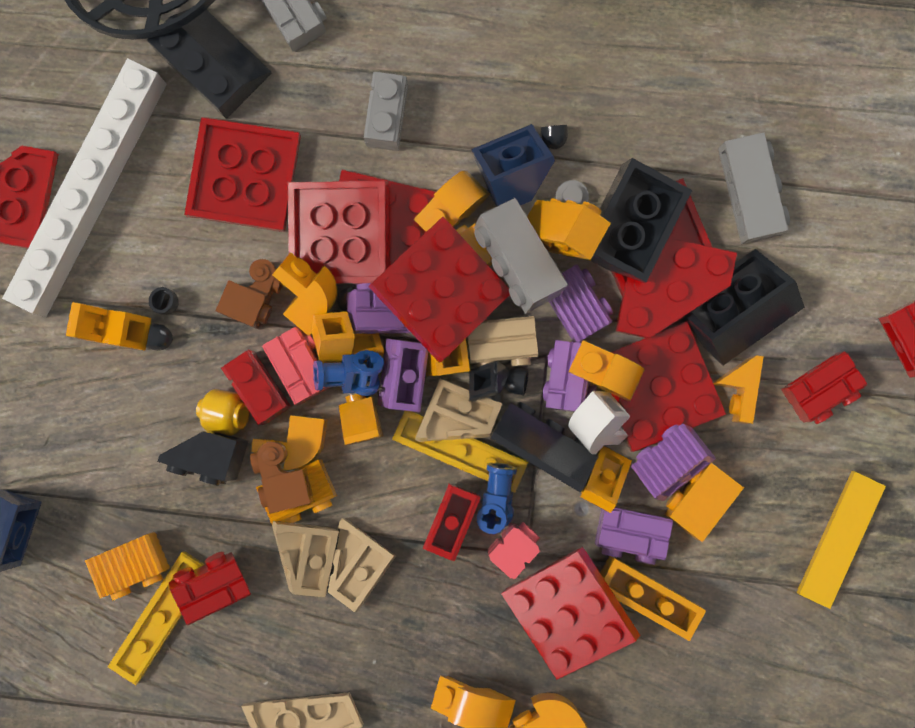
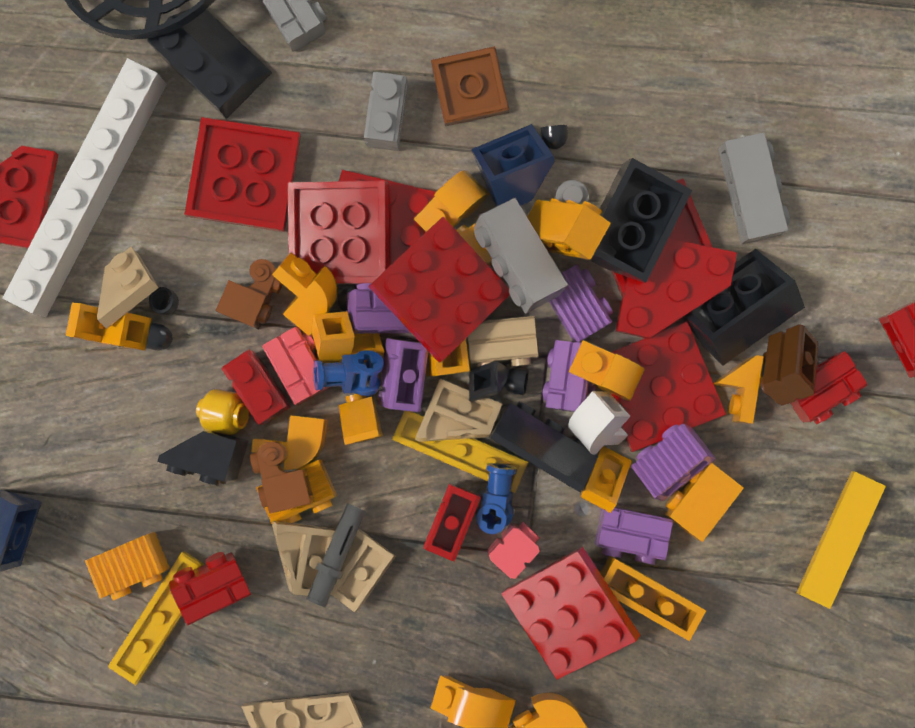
(123, 286): none -> tan wing
(335, 555): none -> dark grey pin
(470, 86): none -> dark orange tile
(790, 365): none -> reddish brown brick

